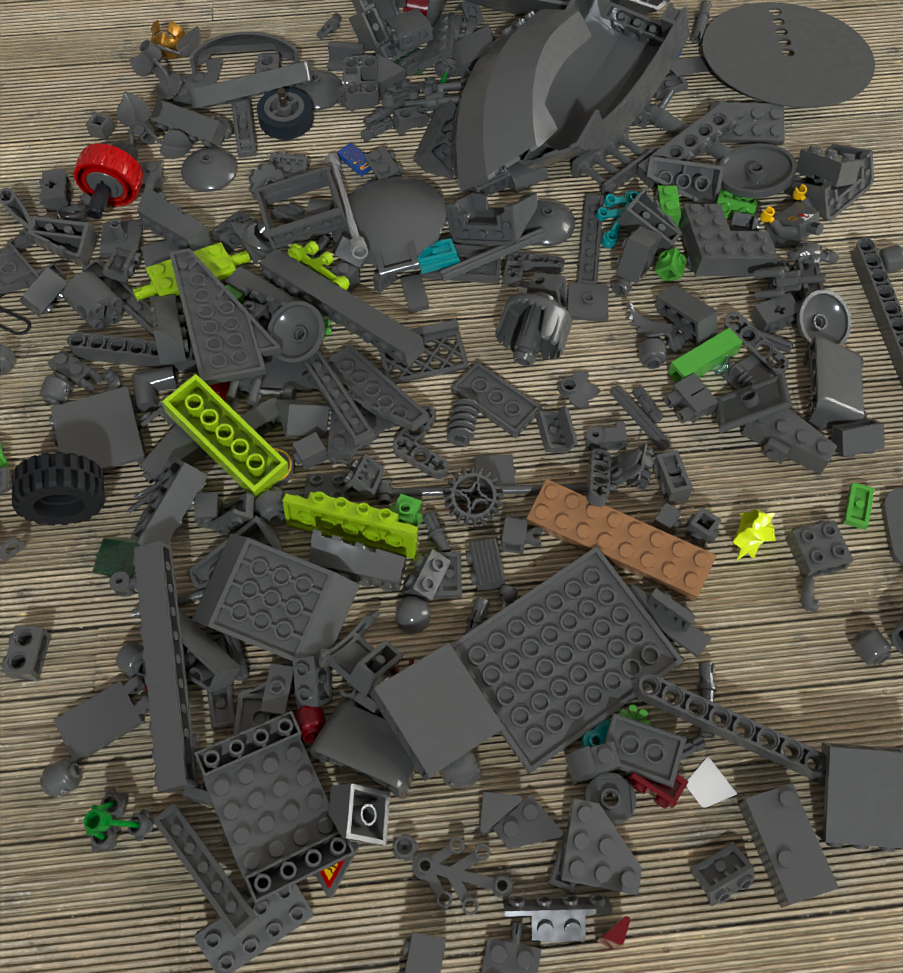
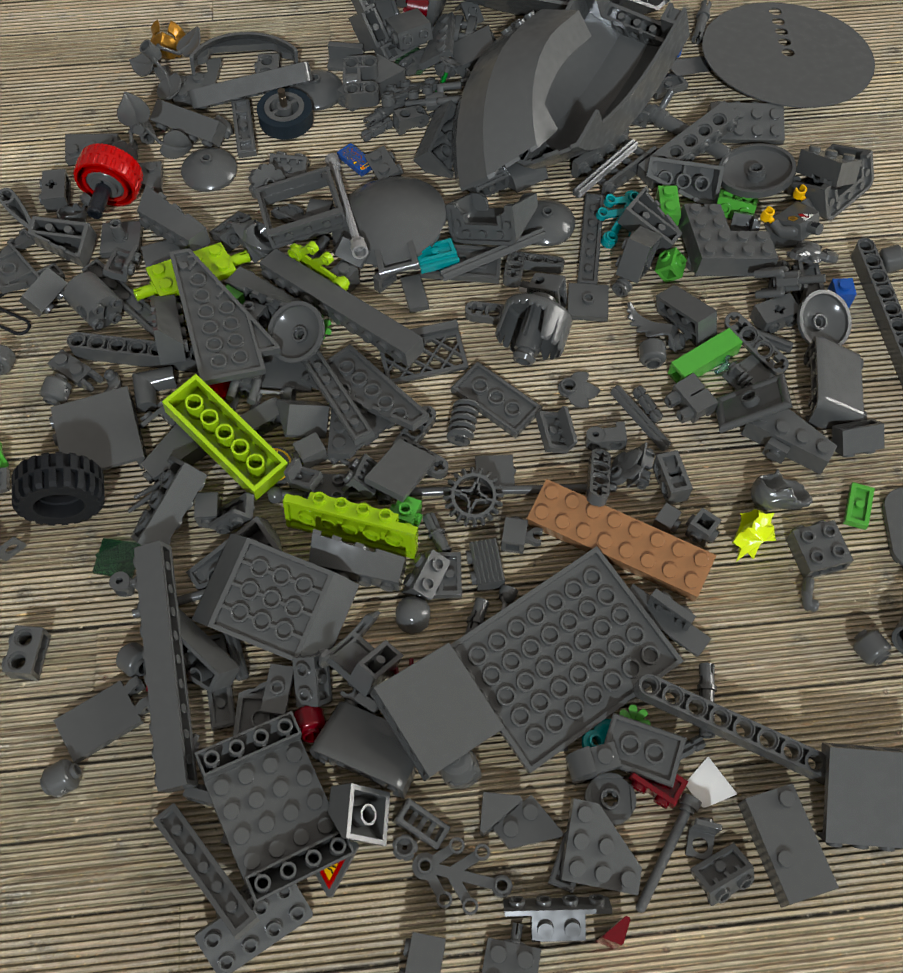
(77, 142): none -> dark grey wing
(100, 125): dark grey plate -> none
(102, 826): plant -> none
(270, 506): dark grey head -> none
(302, 477): none -> dark grey bracket
(331, 25): dark grey plate -> none
(400, 470): none -> dark grey tile
(426, 815): none -> dark grey slope
(479, 307): none -> dark grey beam
(605, 168): none -> dark grey axle
(688, 806): none -> dark grey piece
(705, 829): none -> dark grey bracket
(775, 493): none -> dark grey piece
(844, 288): none -> blue brick

